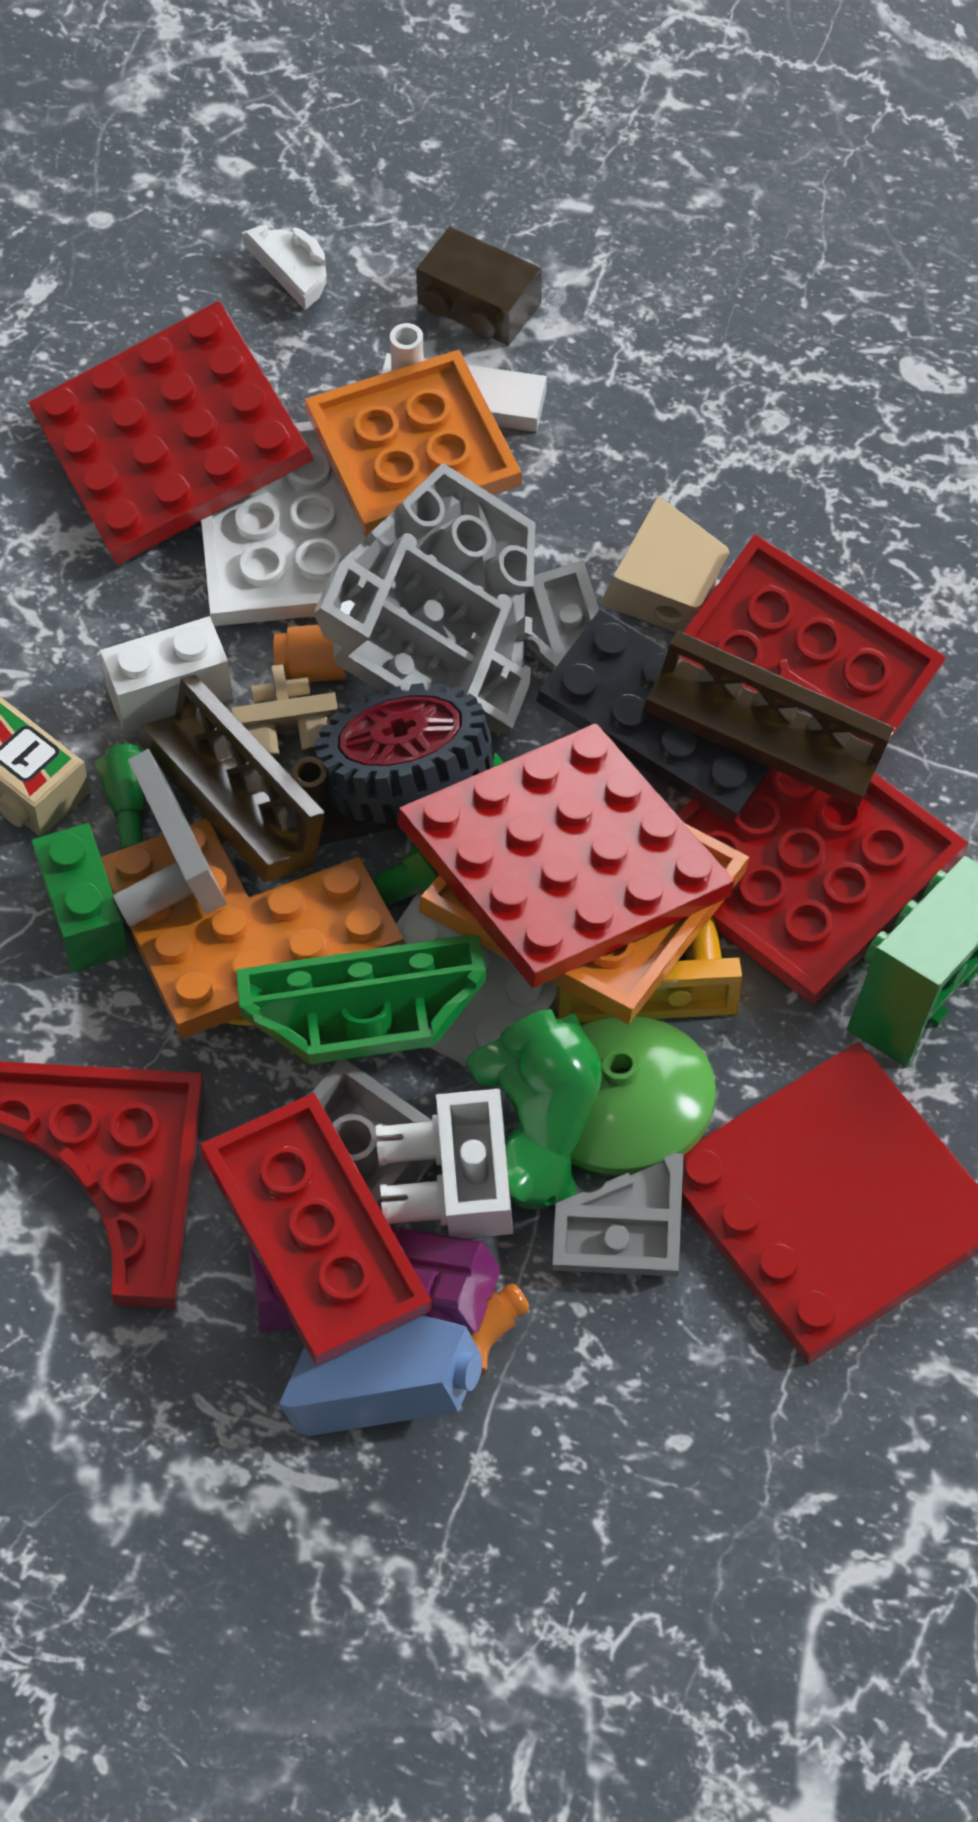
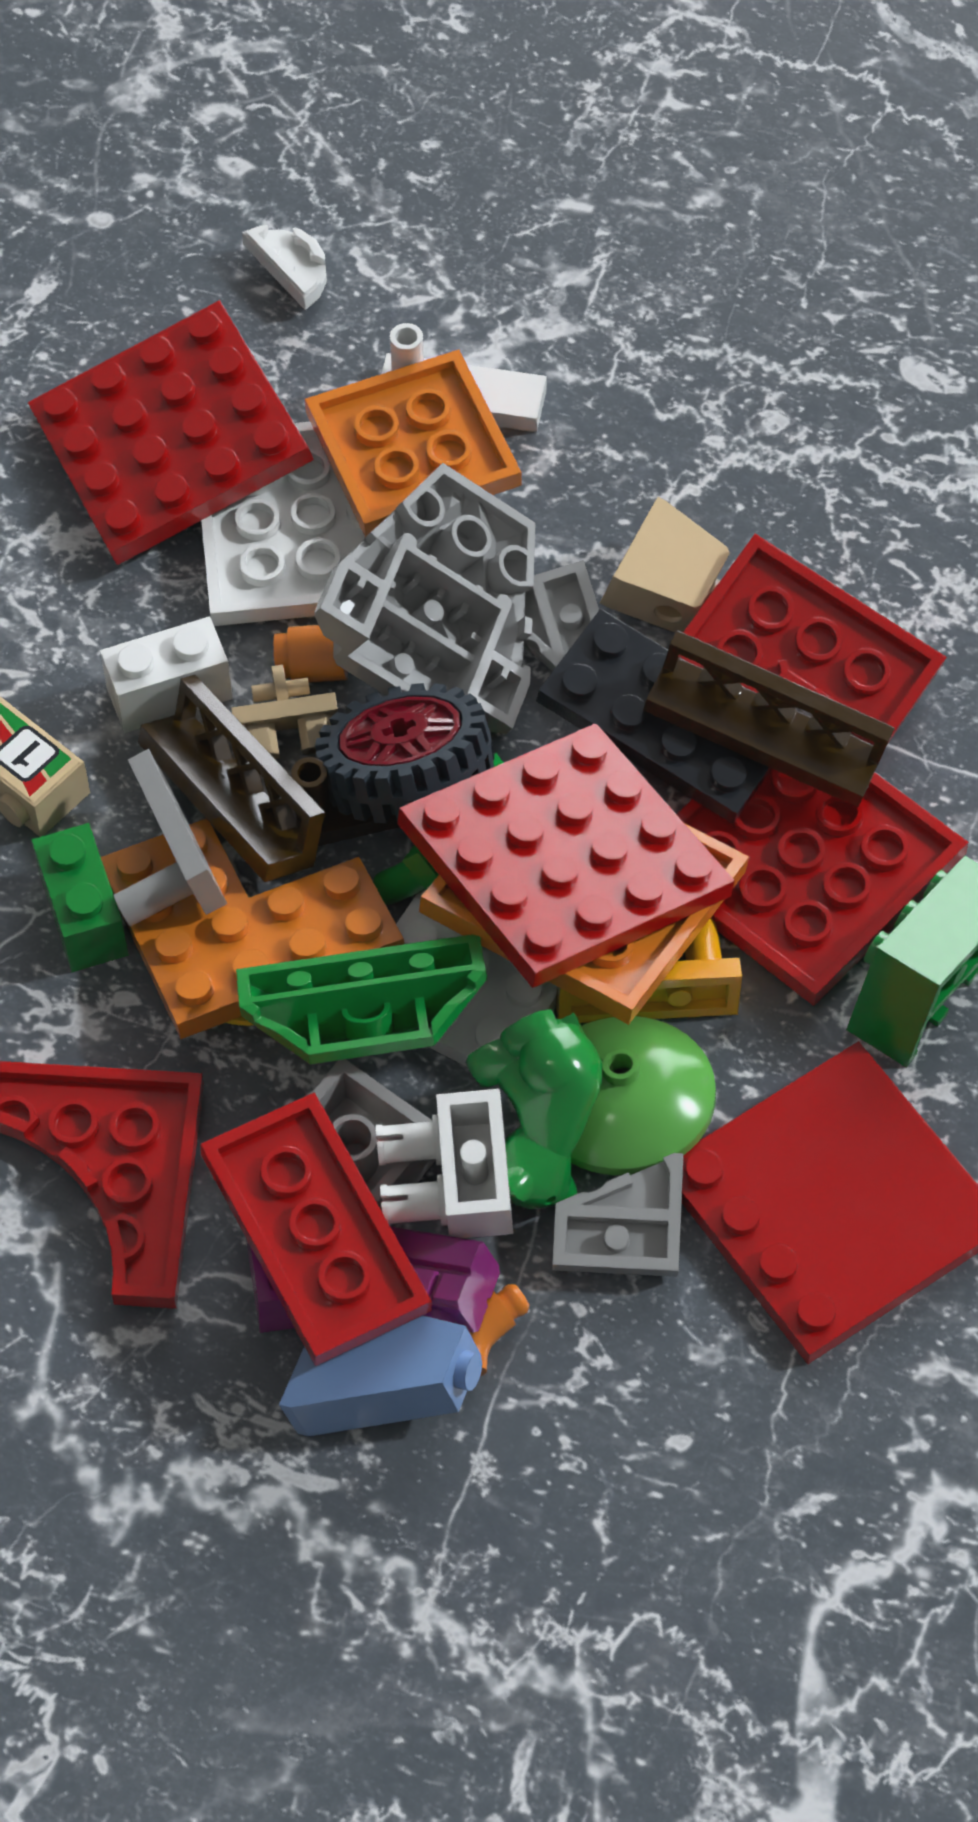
(122, 791): green cone -> none
(479, 286): dark brown brick -> none

